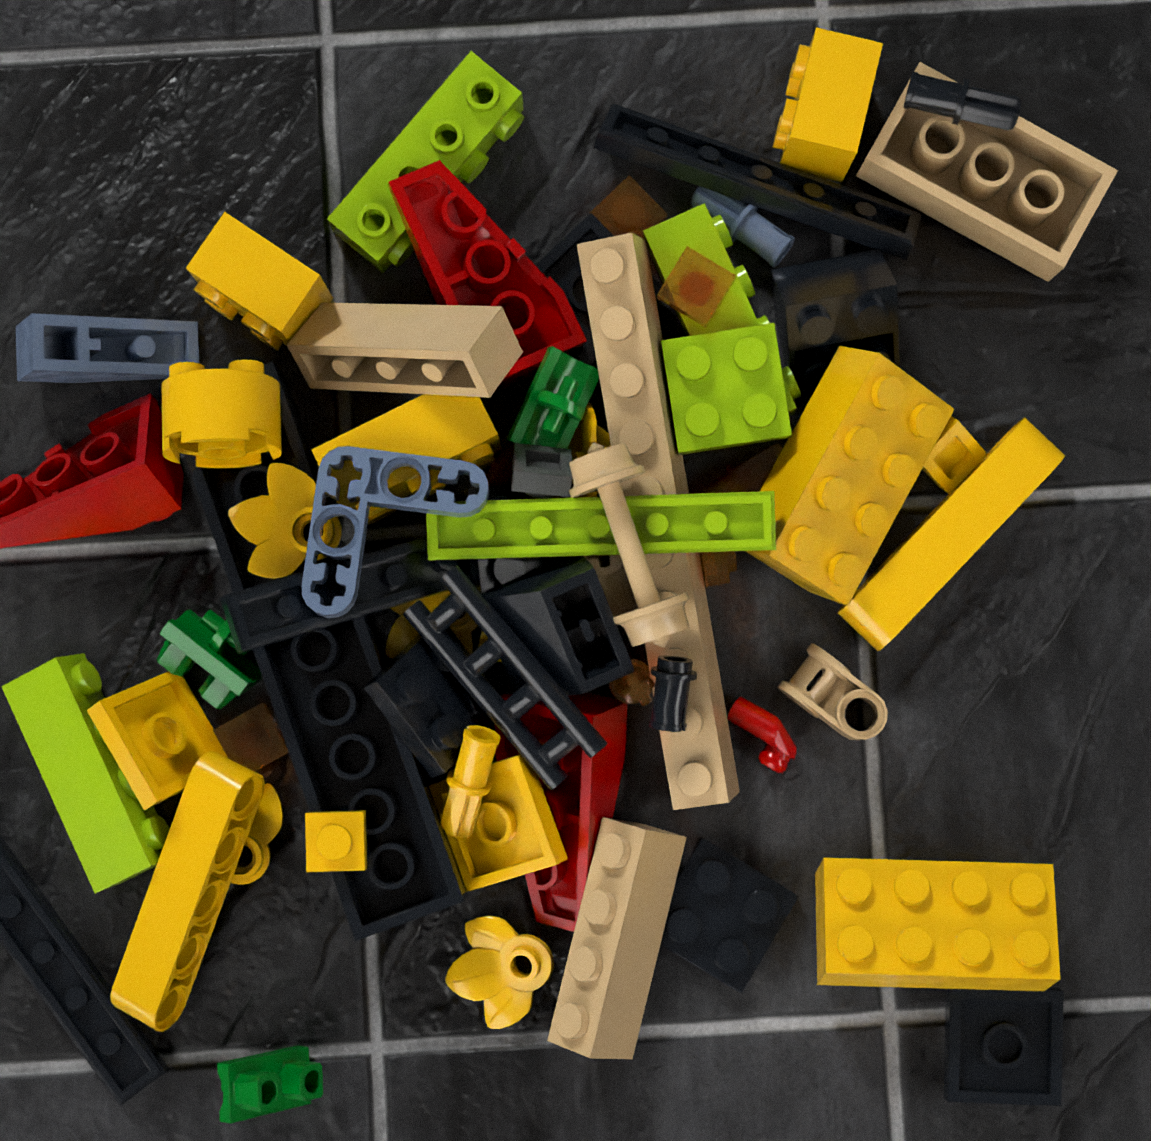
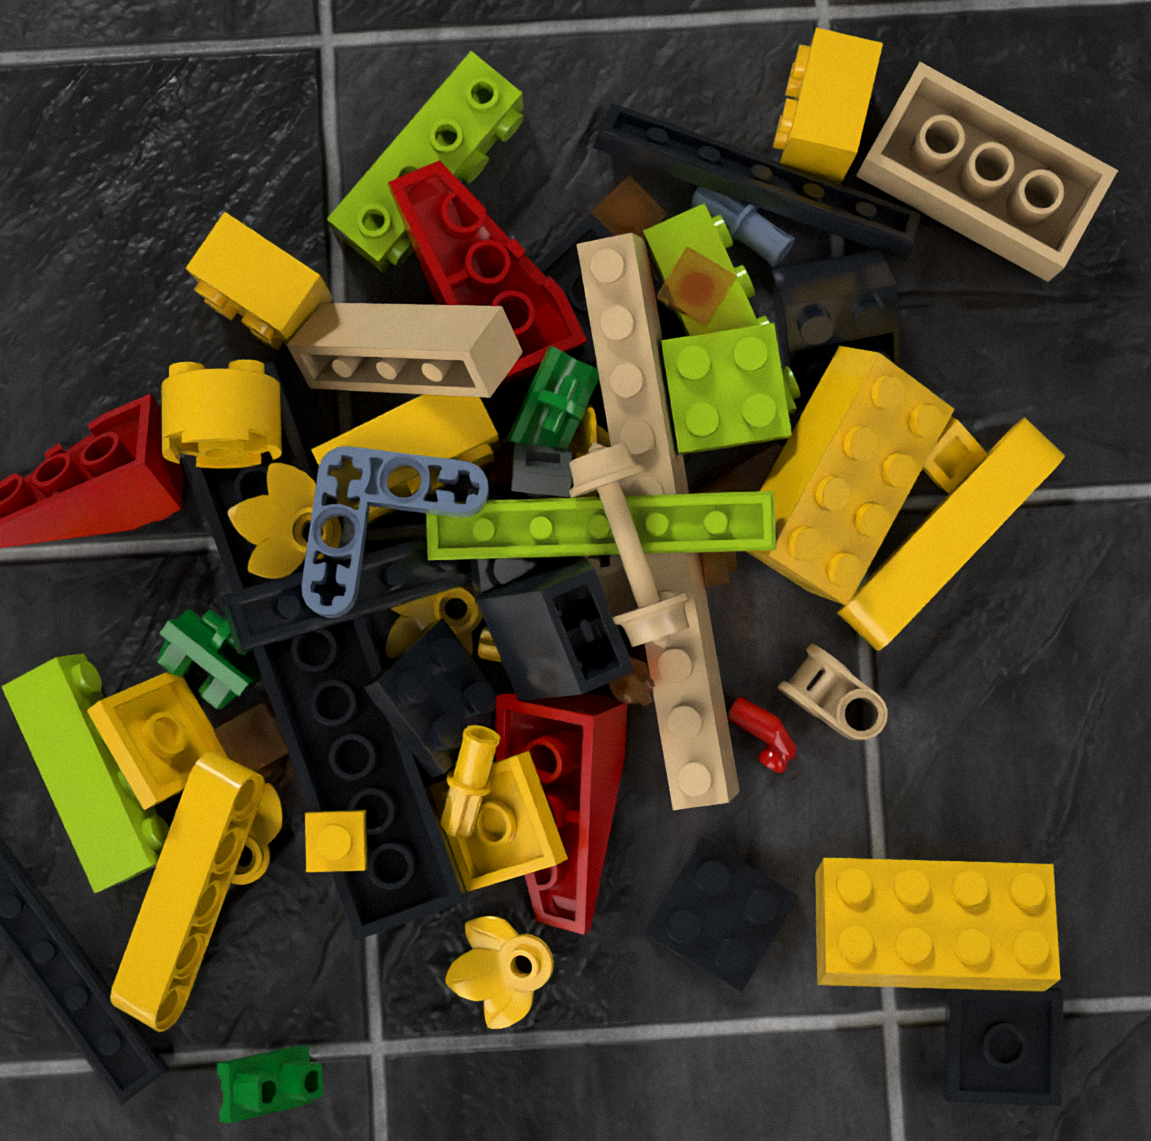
(101, 348): sand blue slope -> none
(502, 712): black bar -> none
(616, 939): tan brick -> none
(671, 693): black pin -> none
(962, 102): black axle -> none

